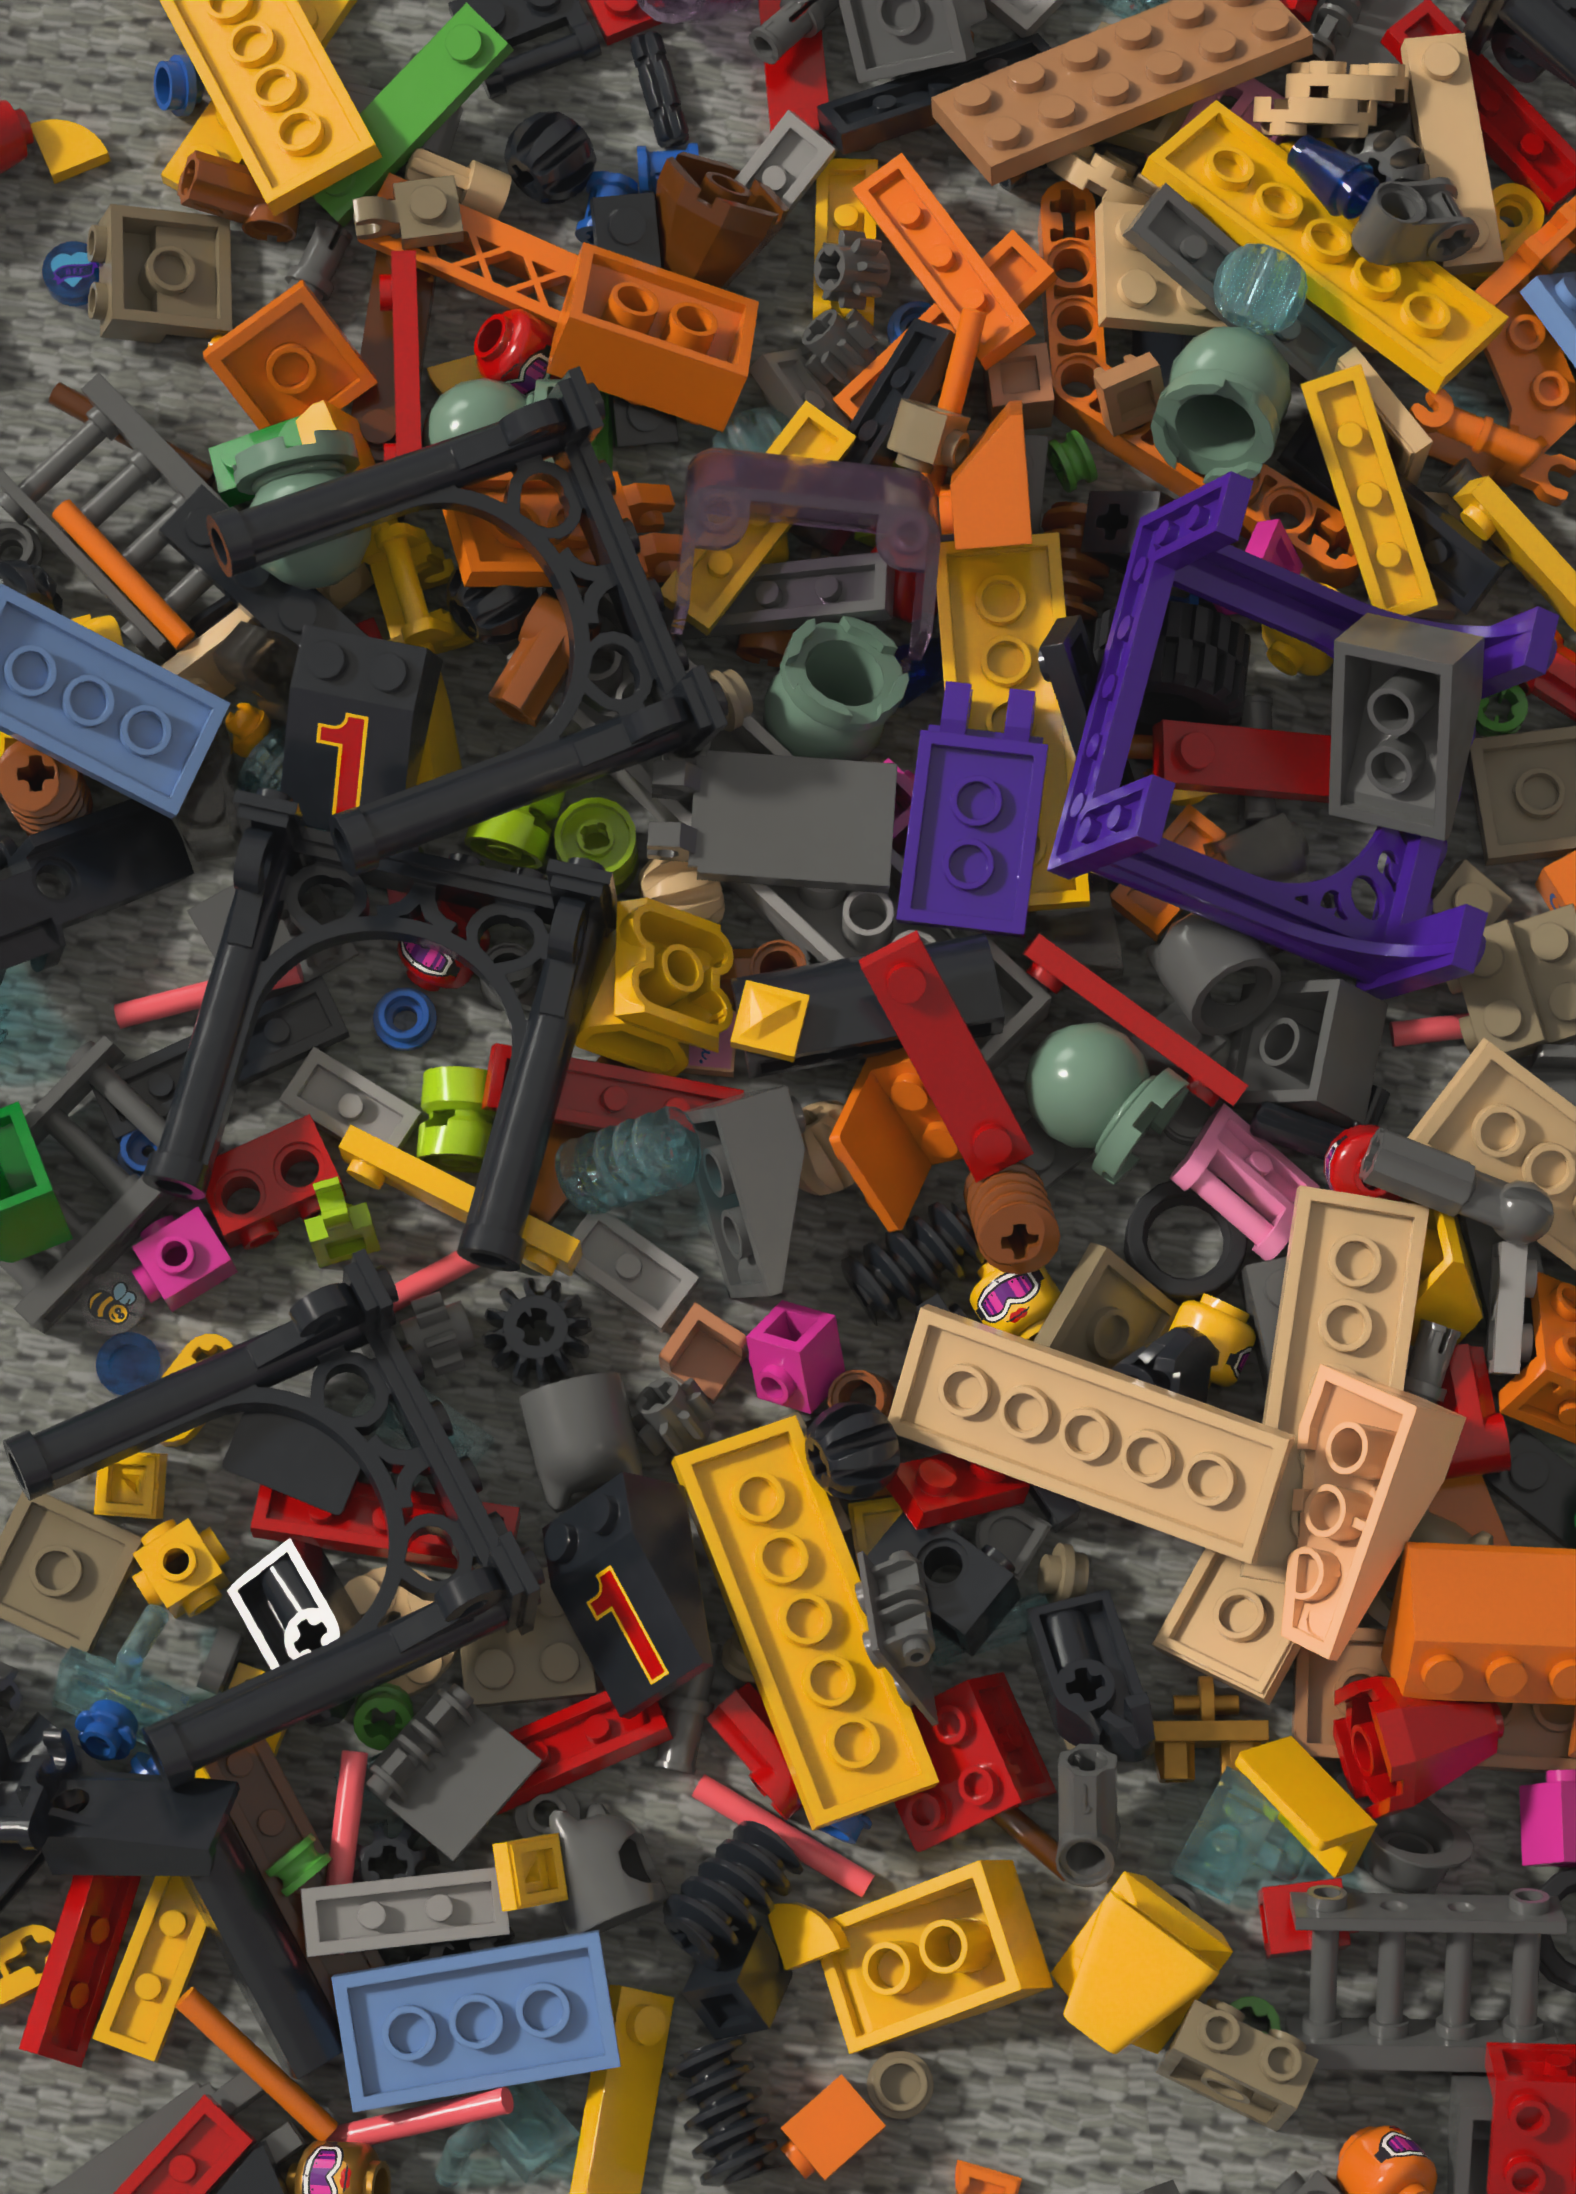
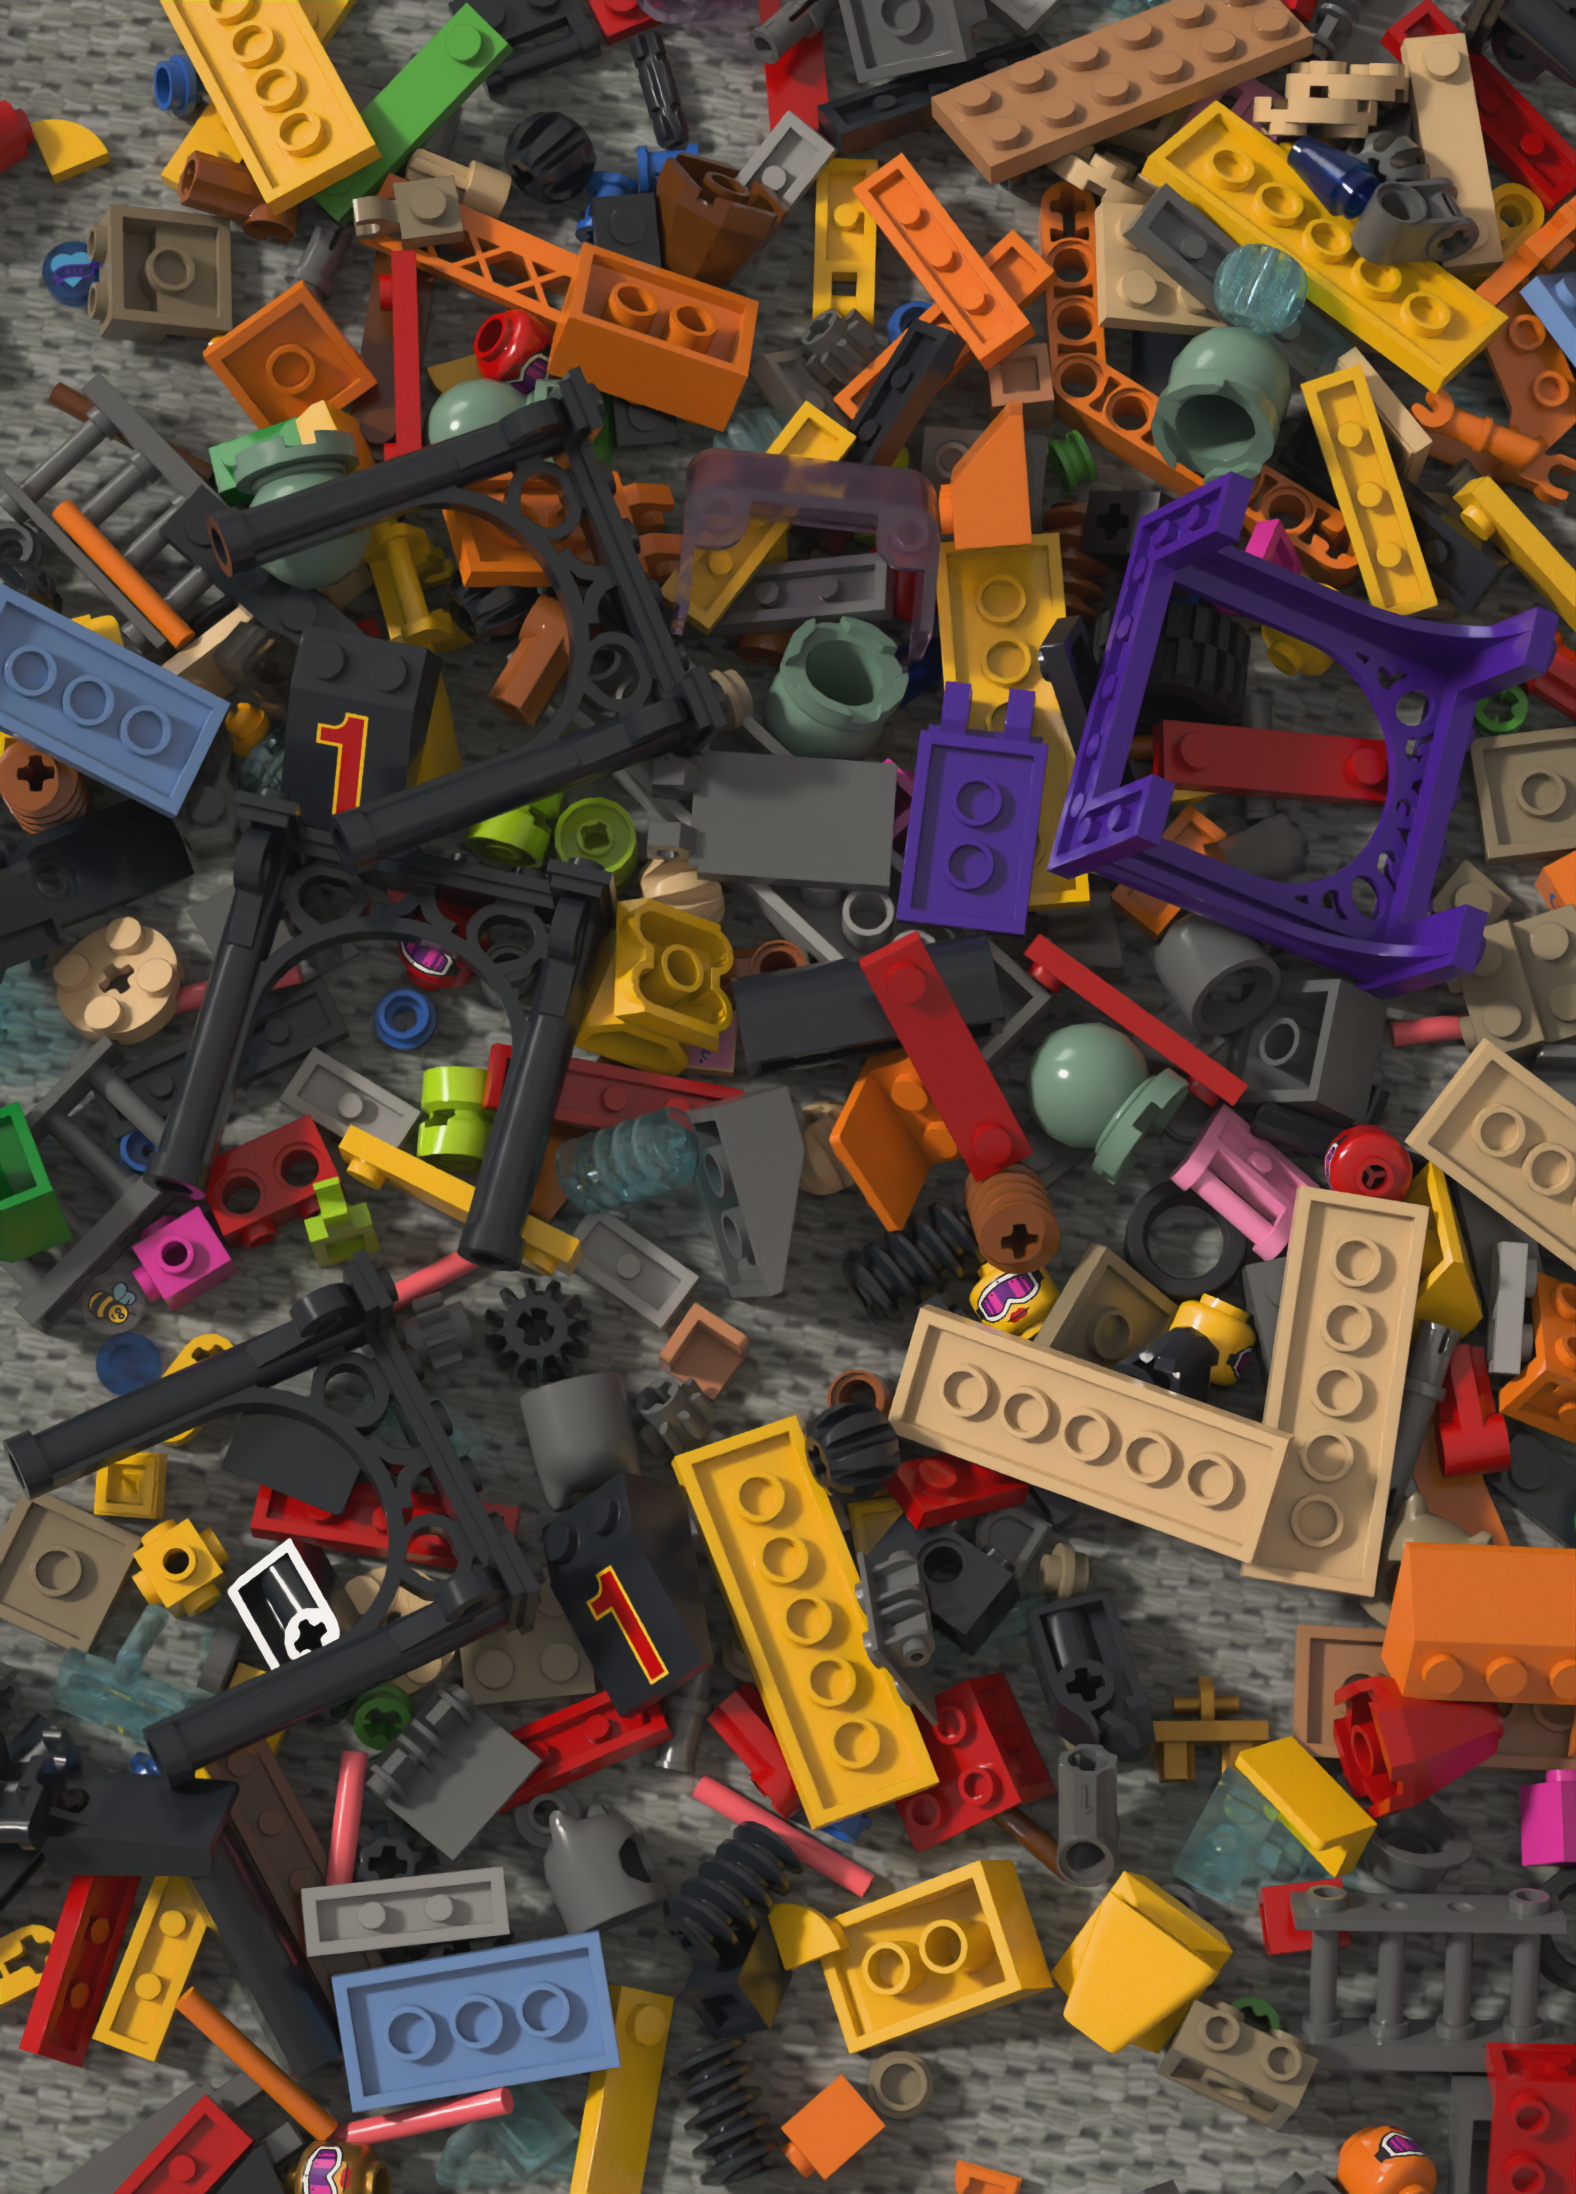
(97, 961): none -> tan plate
(107, 1730): blue plate -> none
(298, 1865): bright green bush -> none
(530, 1872): yellow tile -> none
(770, 1021): yellow tile -> none
(795, 1356): dark pink brick -> none
(852, 269): dark grey gear -> none
(928, 436): dark tan plate -> none
(959, 374): orange bar -> none
(1129, 392): medium nougat tile -> none
(1229, 1628): tan plate -> none
(1365, 1486): light nougat wedge -> none
(1402, 723): dark grey slope -> none
(1452, 1186): dark grey piece -> none

